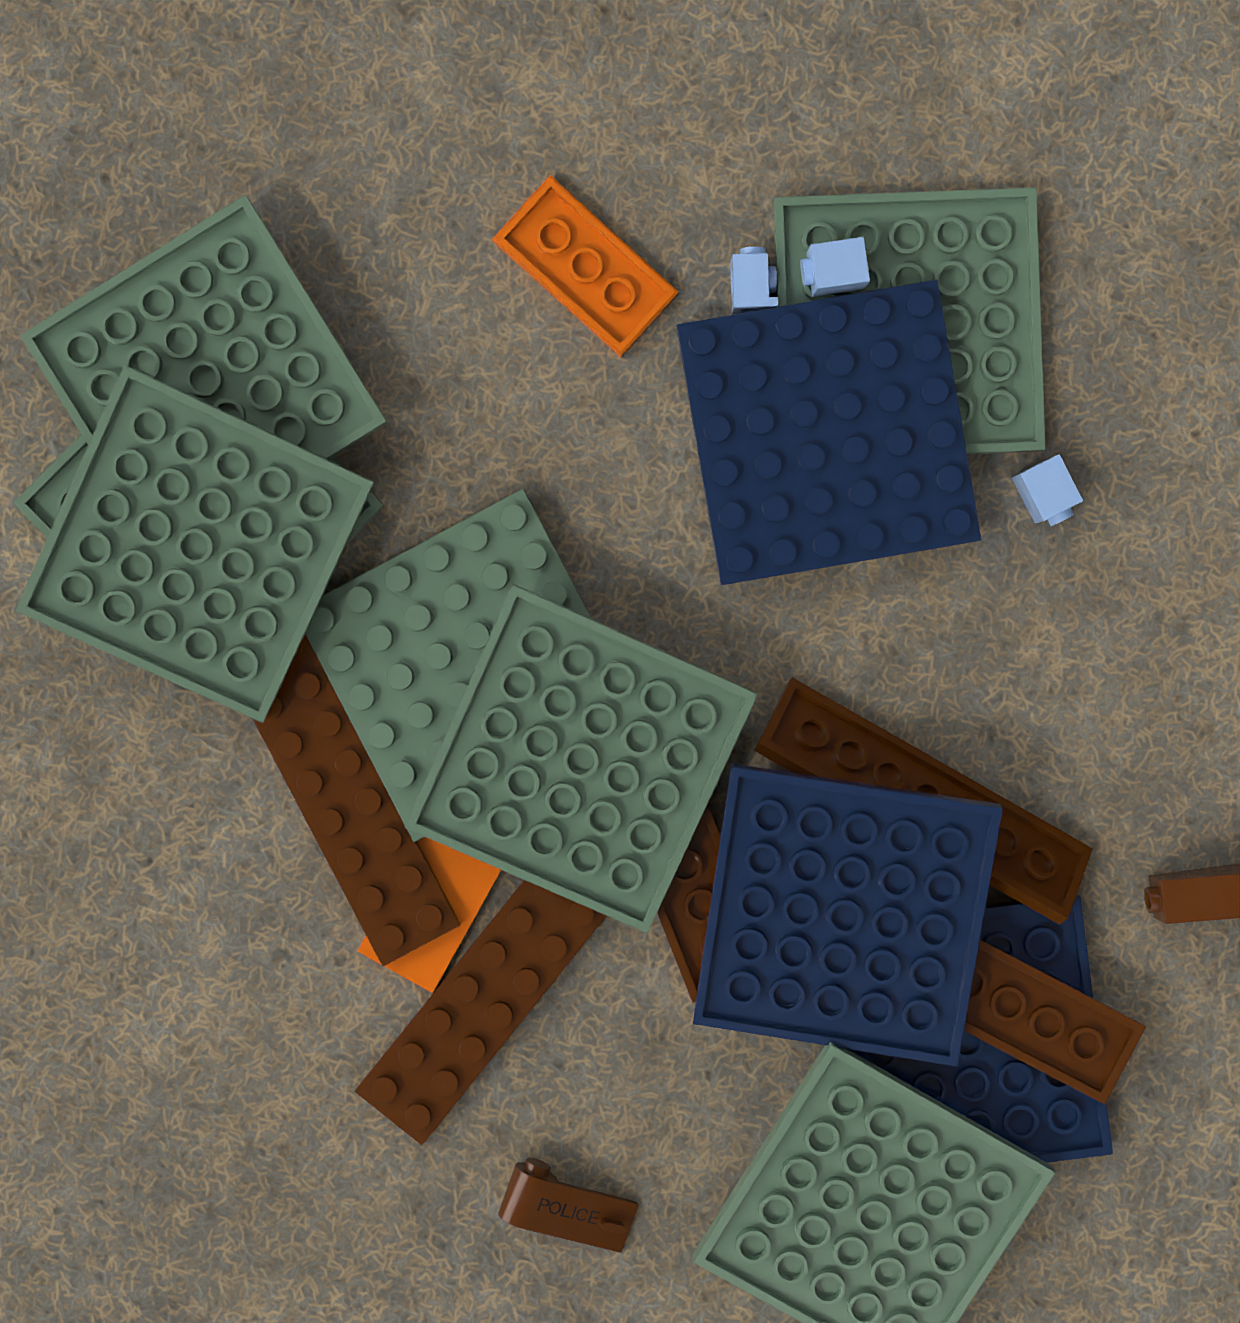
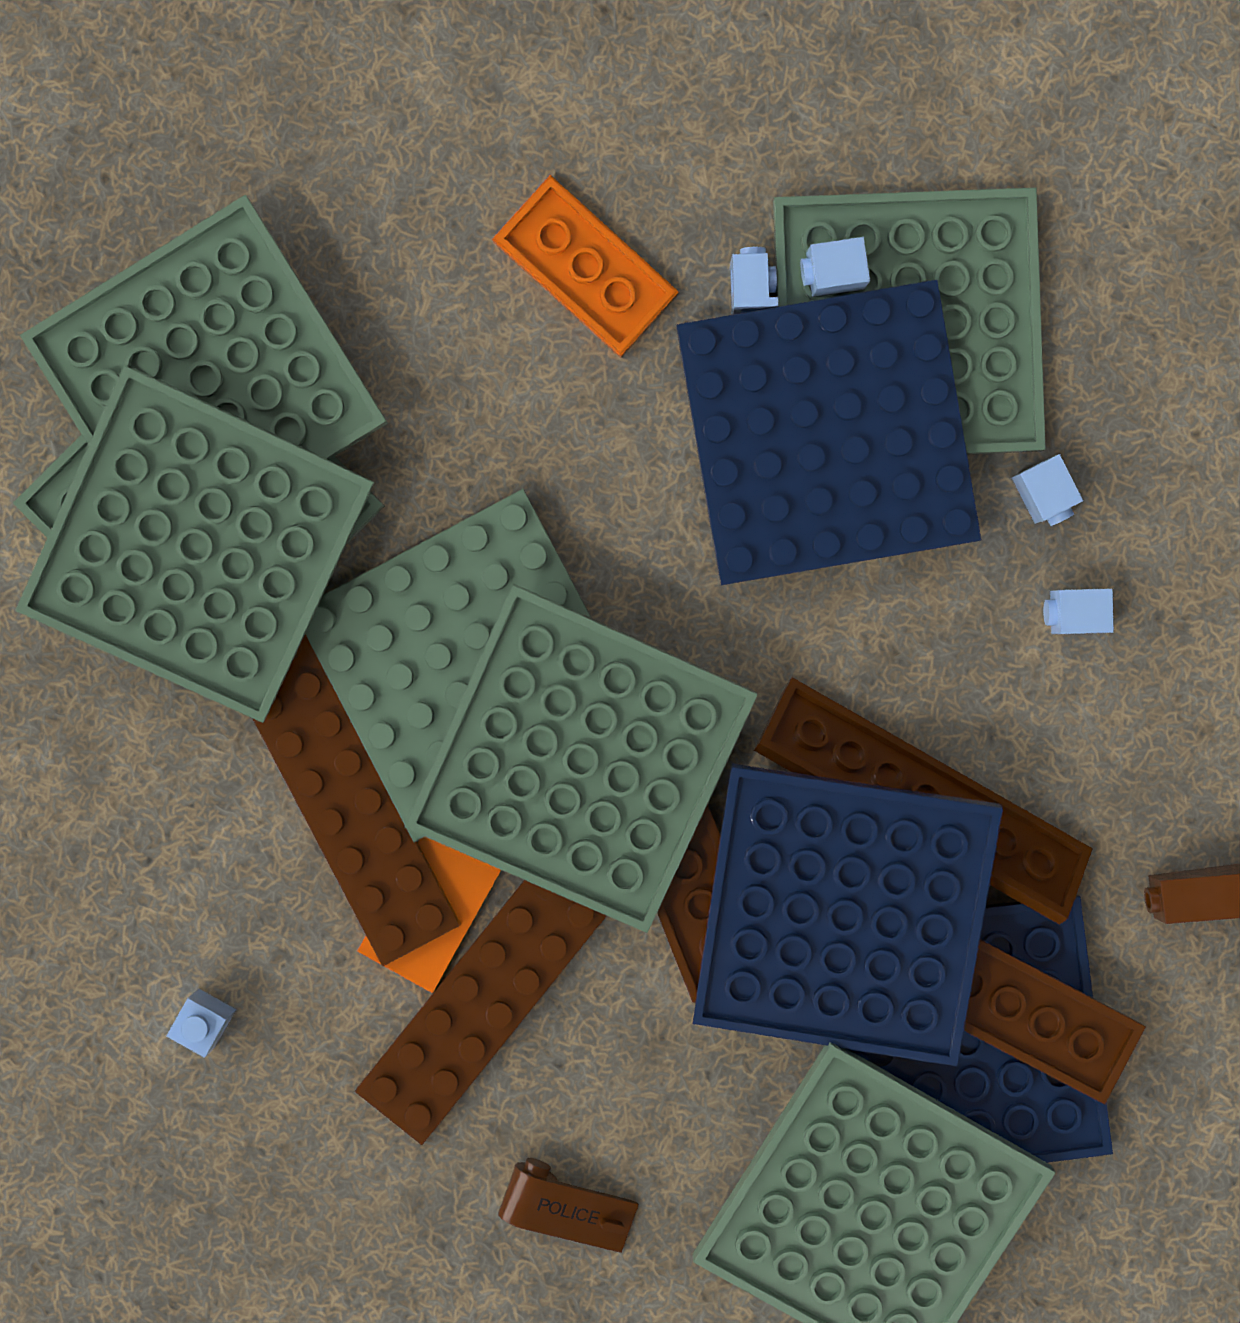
(201, 1022): none -> light blue brick
(1079, 611): none -> light blue brick

